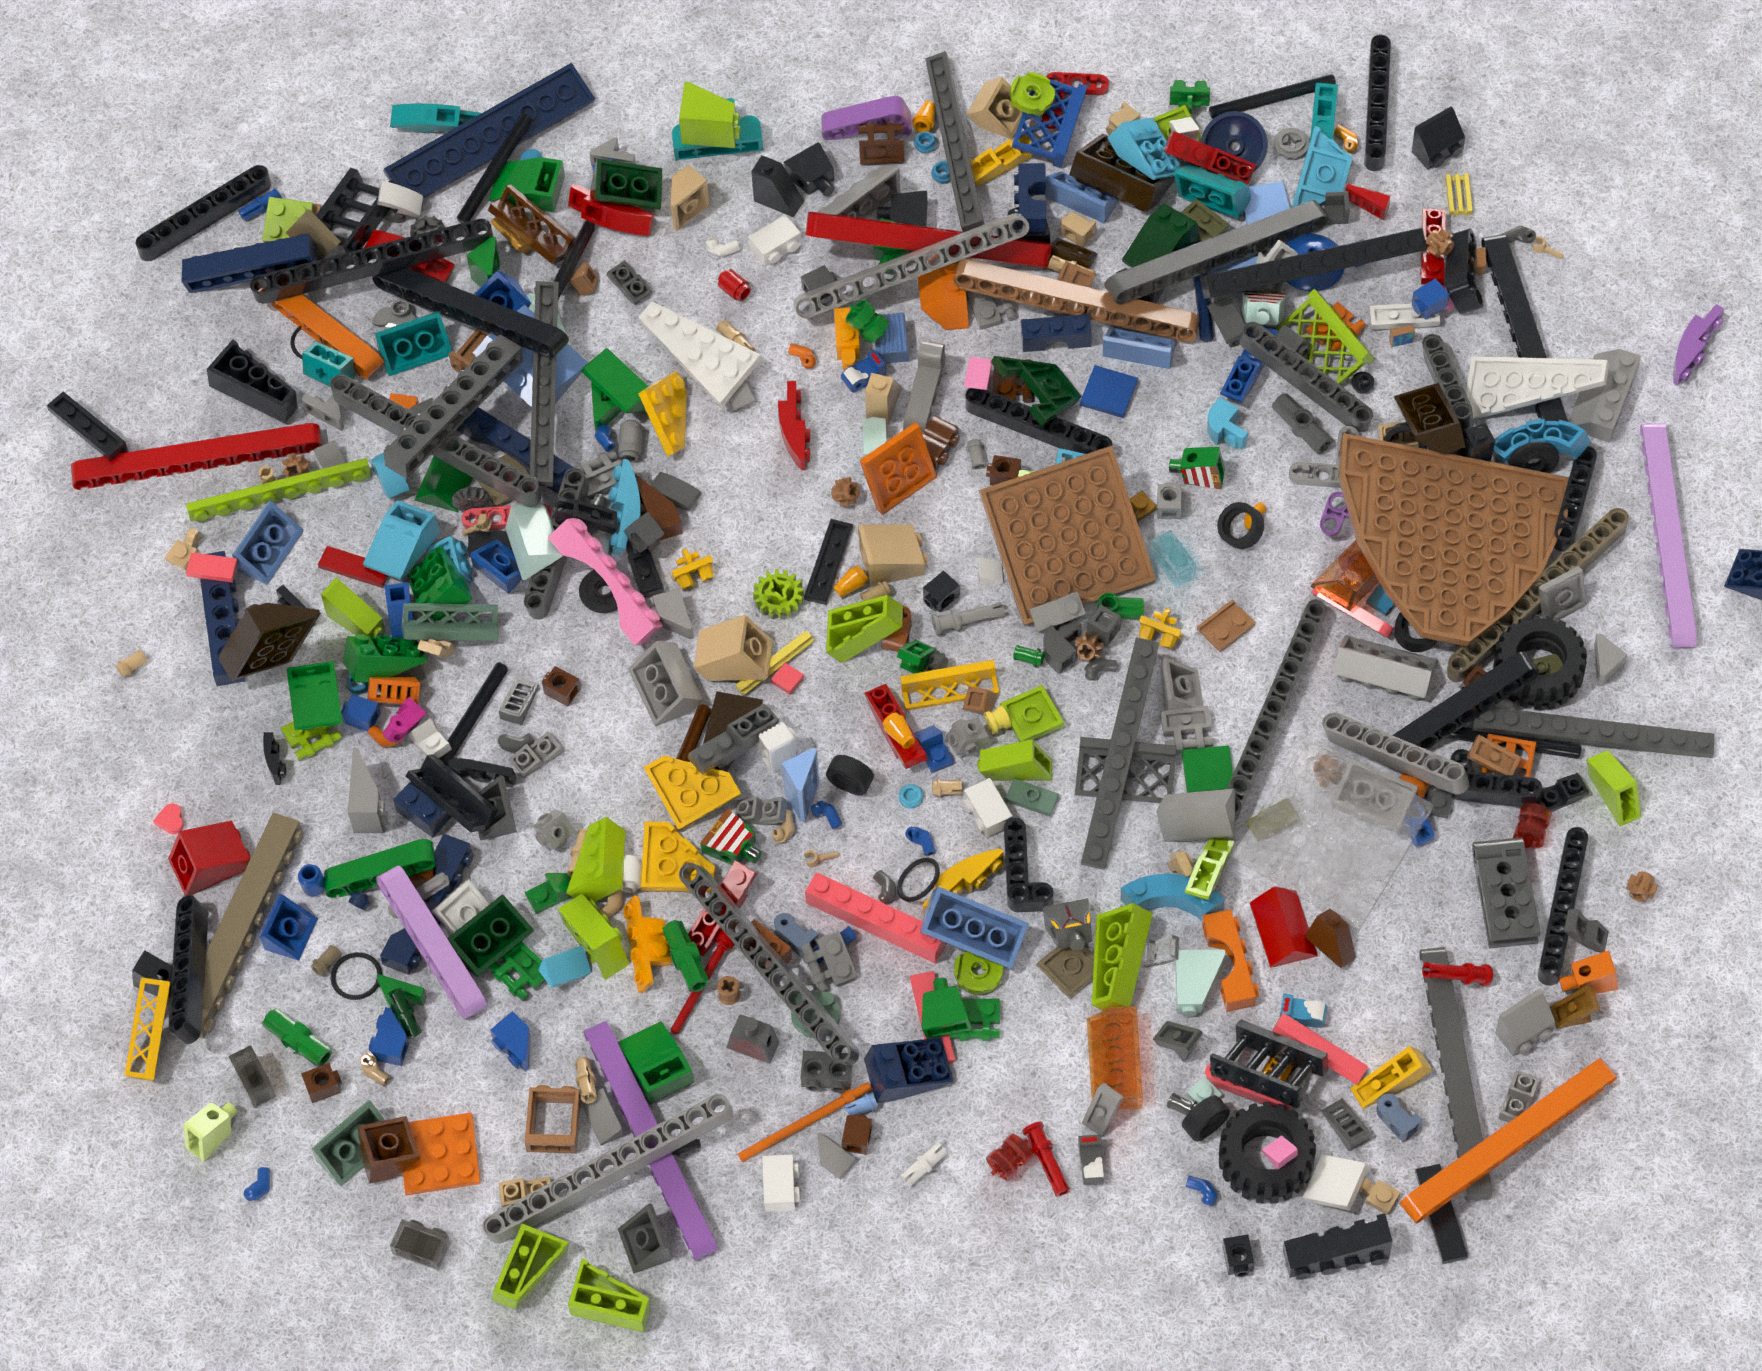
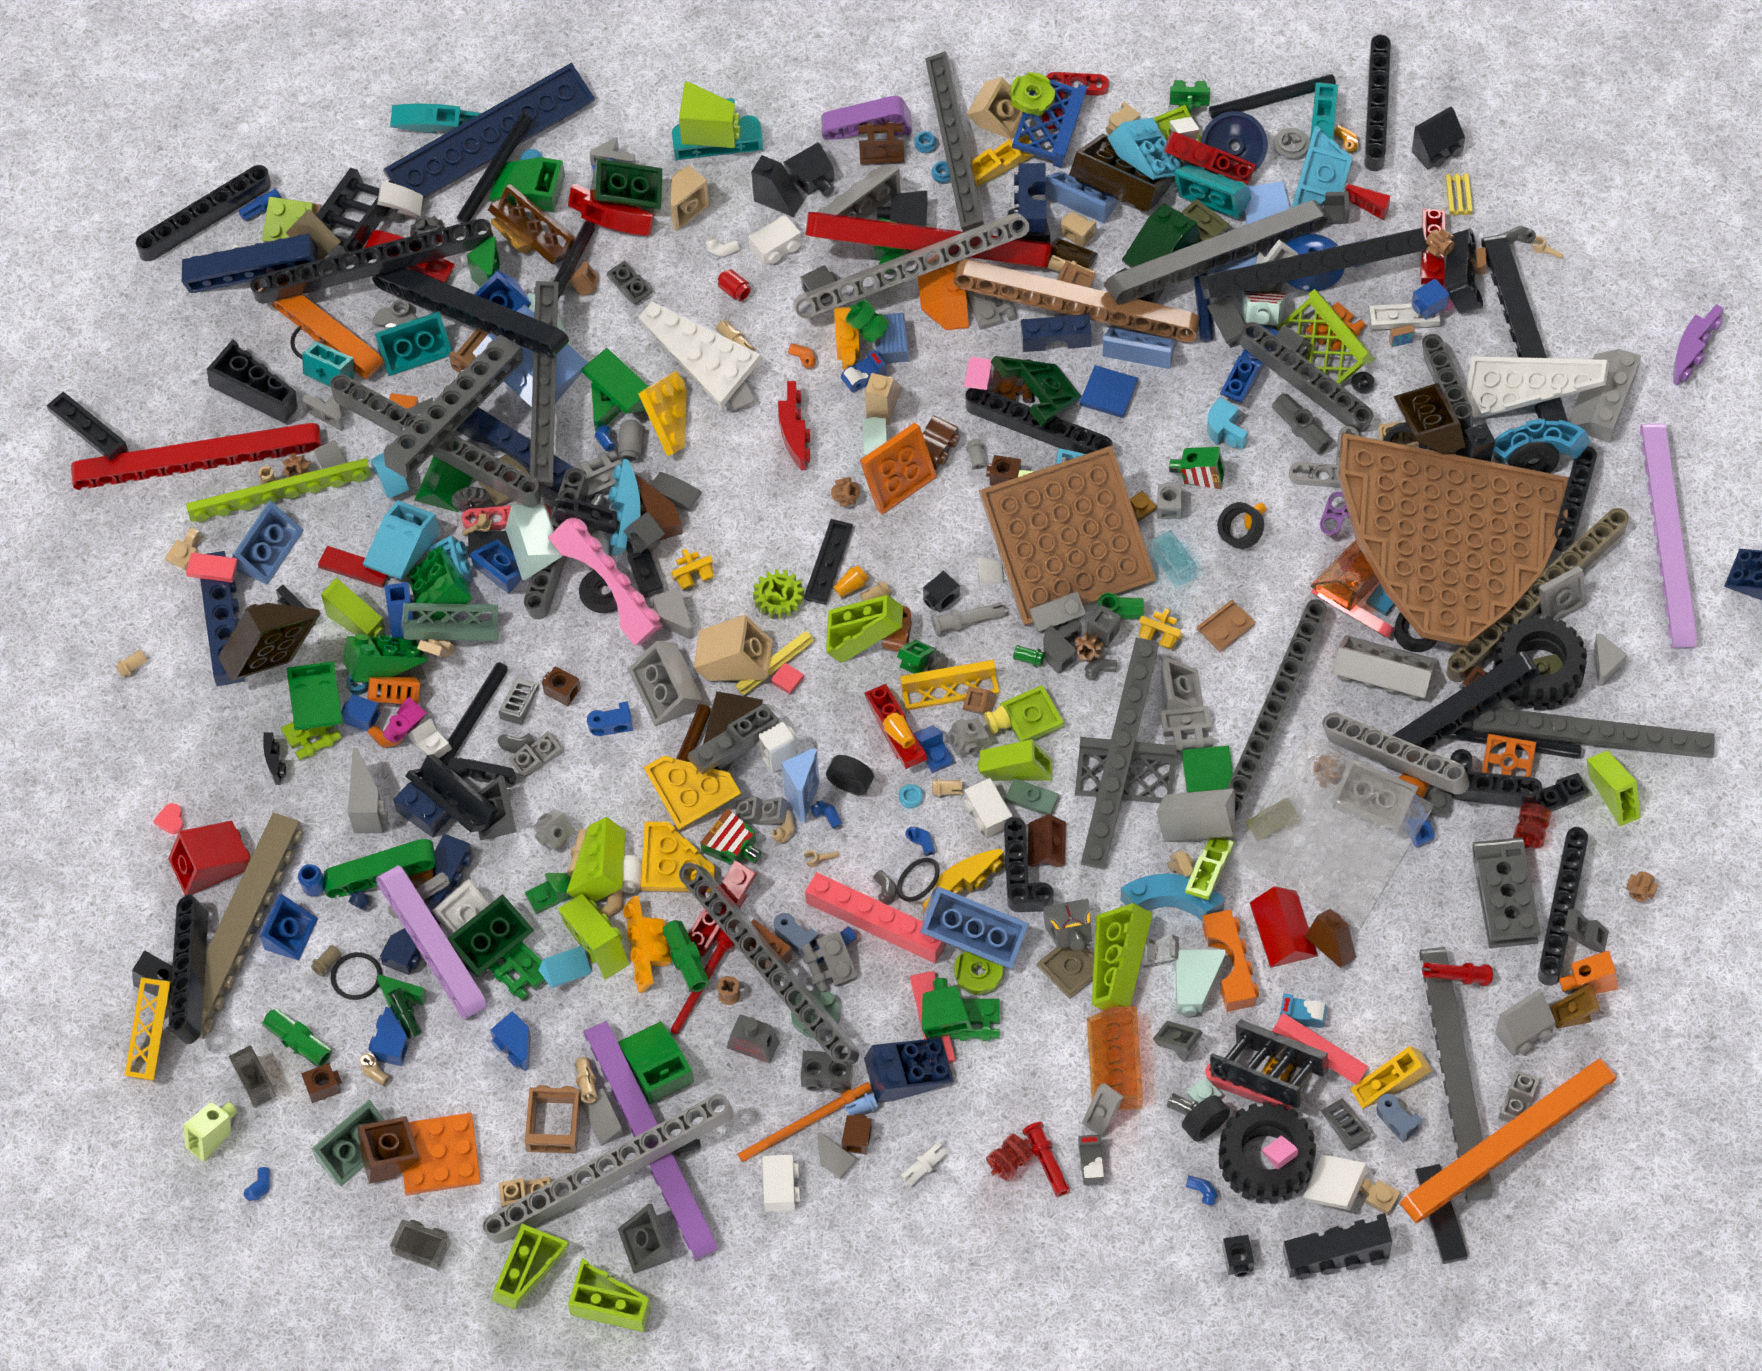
(610, 721): none -> blue leg
(891, 552): tan slope -> none
(924, 117): light orange cone -> none
(928, 376): light grey beam -> none
(1047, 841): none -> copper panel
(1493, 756): medium nougat plate -> none

